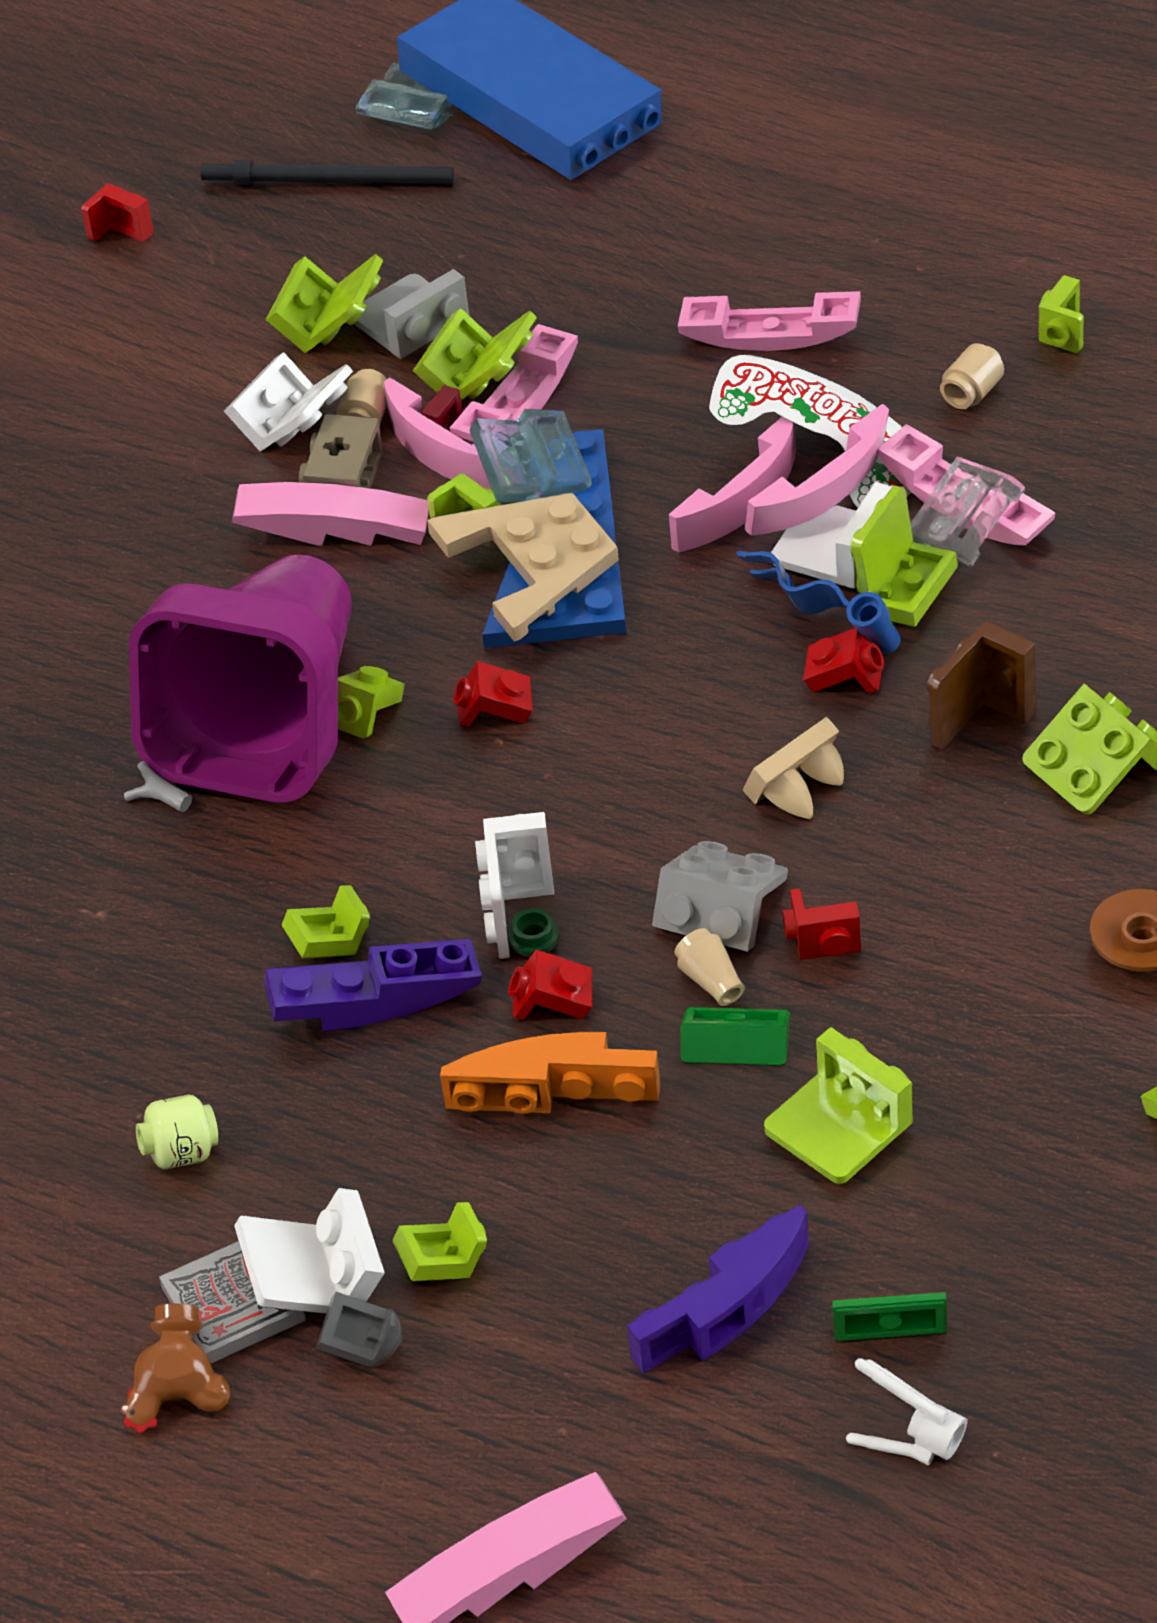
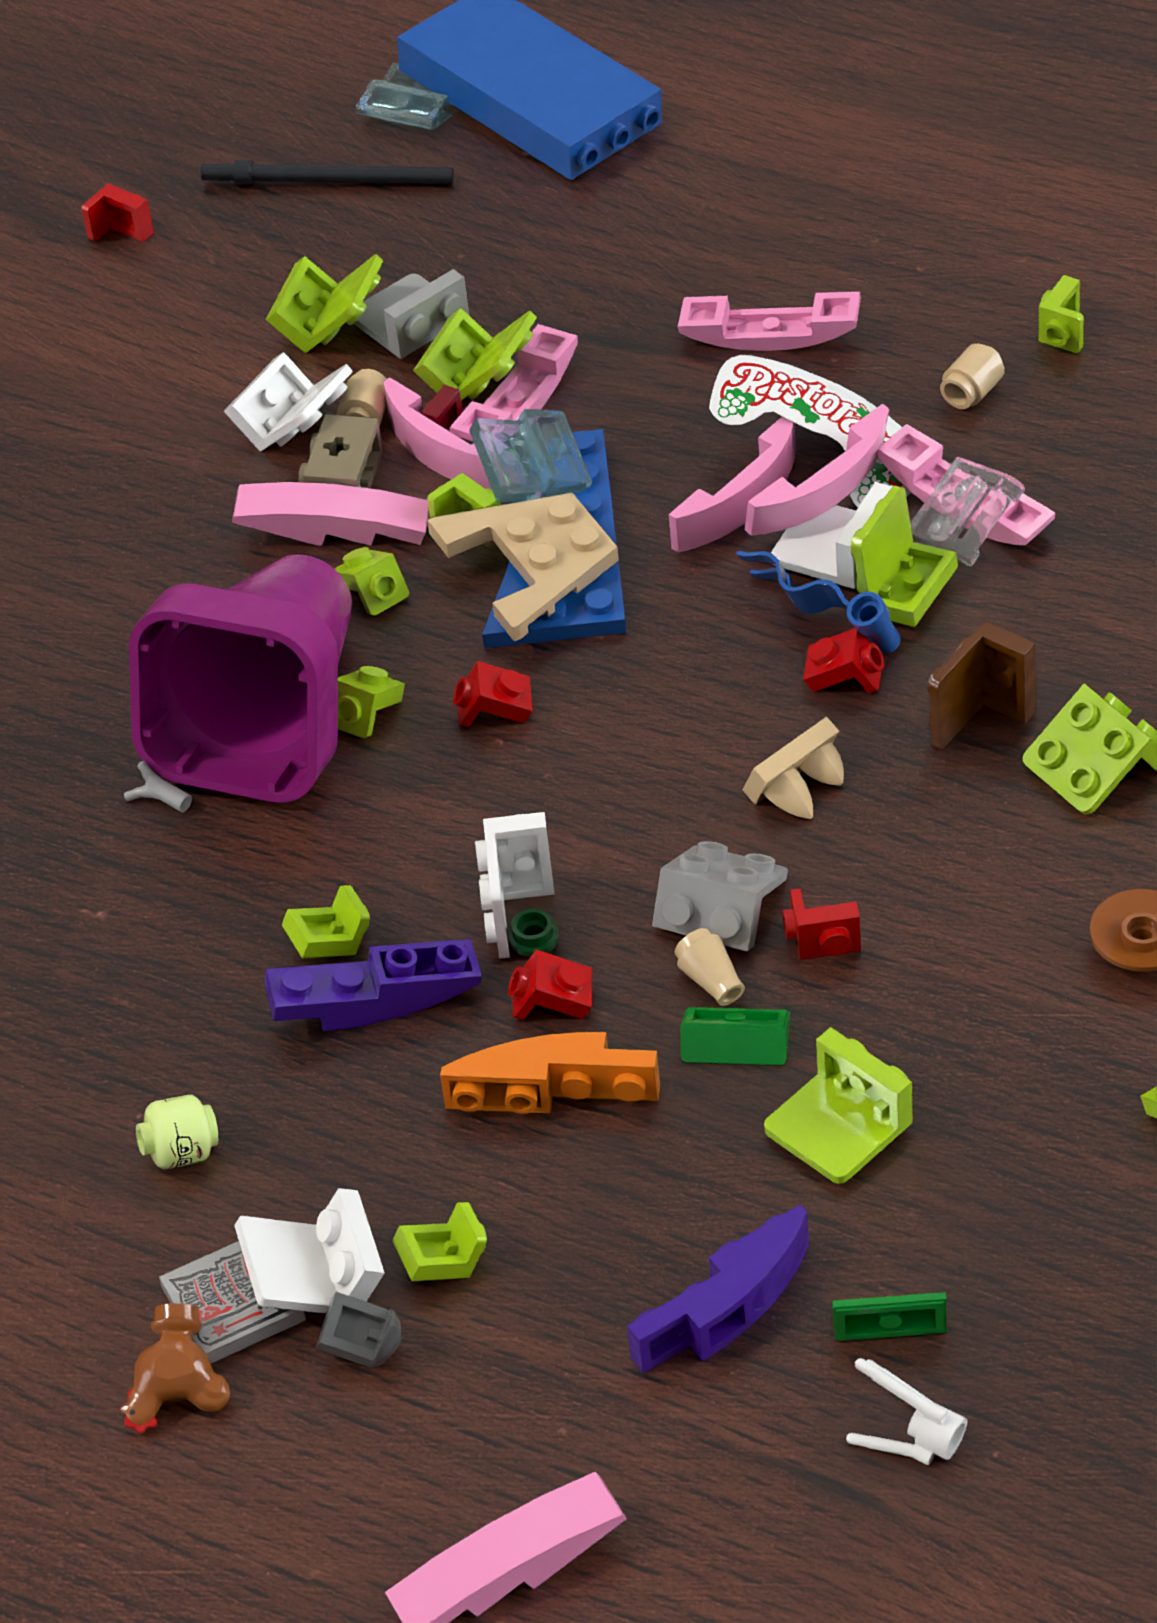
(375, 579): none -> lime bracket

